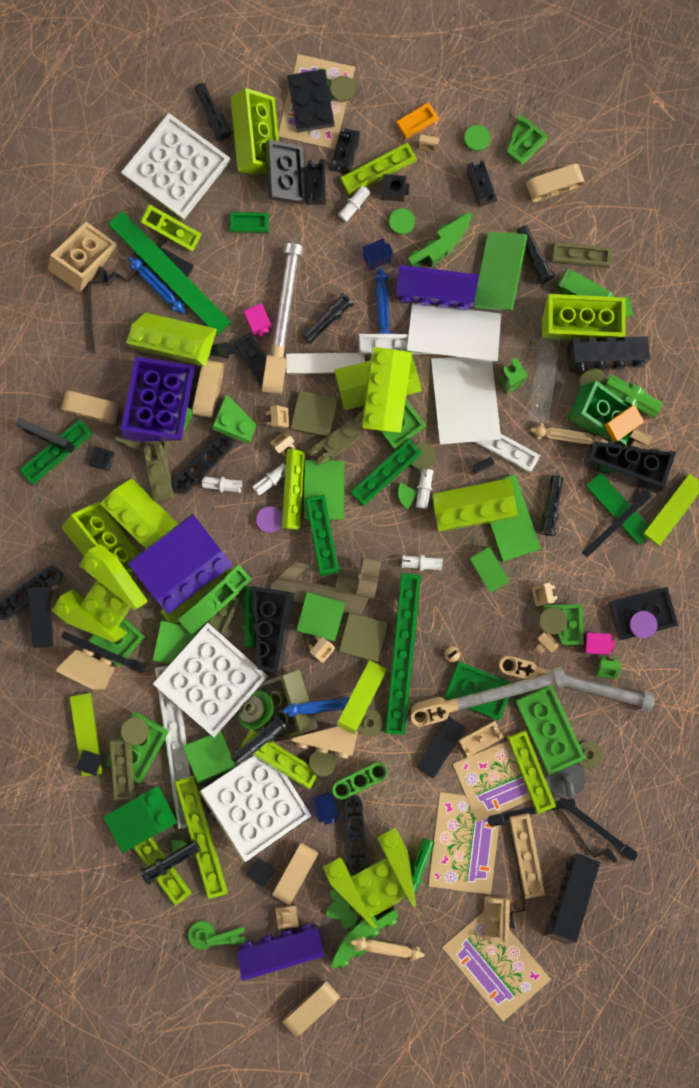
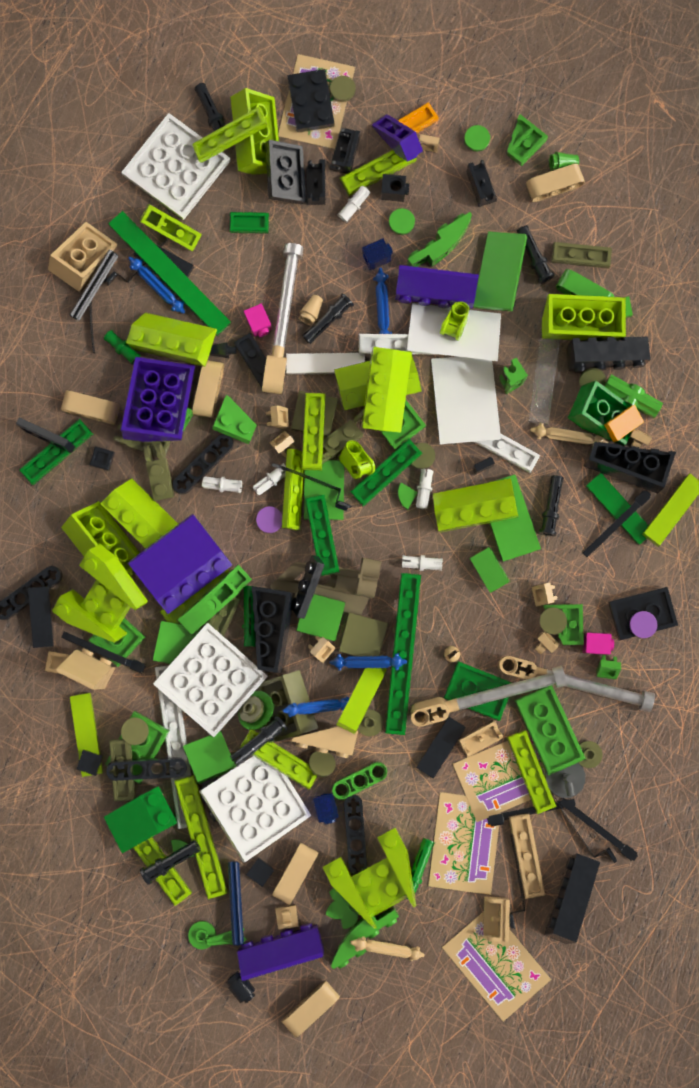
(54, 660): none -> tan tile
(94, 284): none -> axle
(121, 346): none -> green pin
(146, 769): none -> black beam
(230, 134): none -> lime tile
(235, 903): none -> dark blue axle
(240, 989): none -> black brick
(307, 586): none -> black plate
(310, 311): none -> tan cone
(313, 431): none -> lime tile
(339, 504): none -> piece
(355, 460): none -> lime piece
(368, 662): none -> blue wheel
(399, 137): none -> dark purple slope
(456, 320): none -> lime piece
(560, 160): none -> bright green cone

